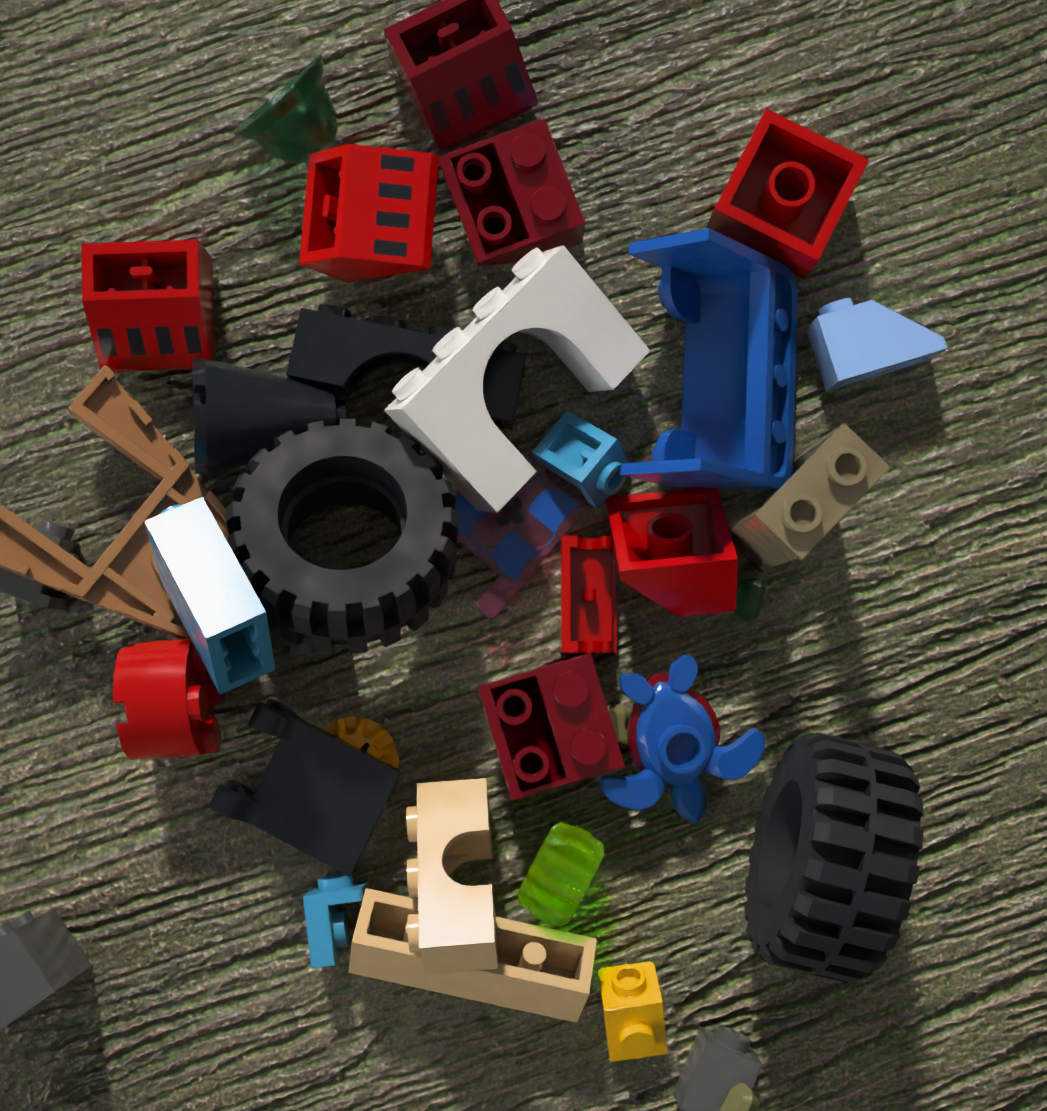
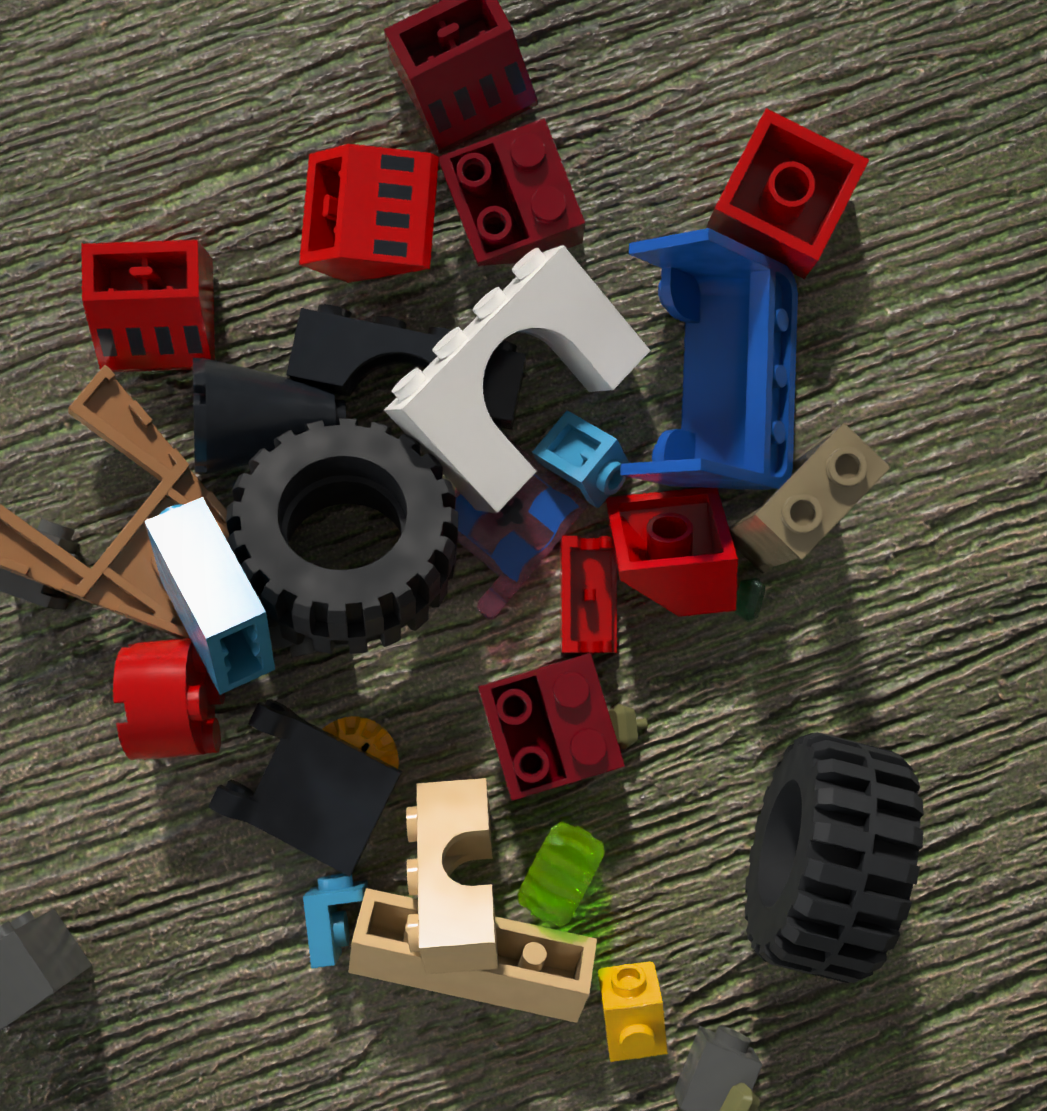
(295, 119): clear green hat -> none
(674, 742): blue animal -> none
(867, 342): light blue slope -> none

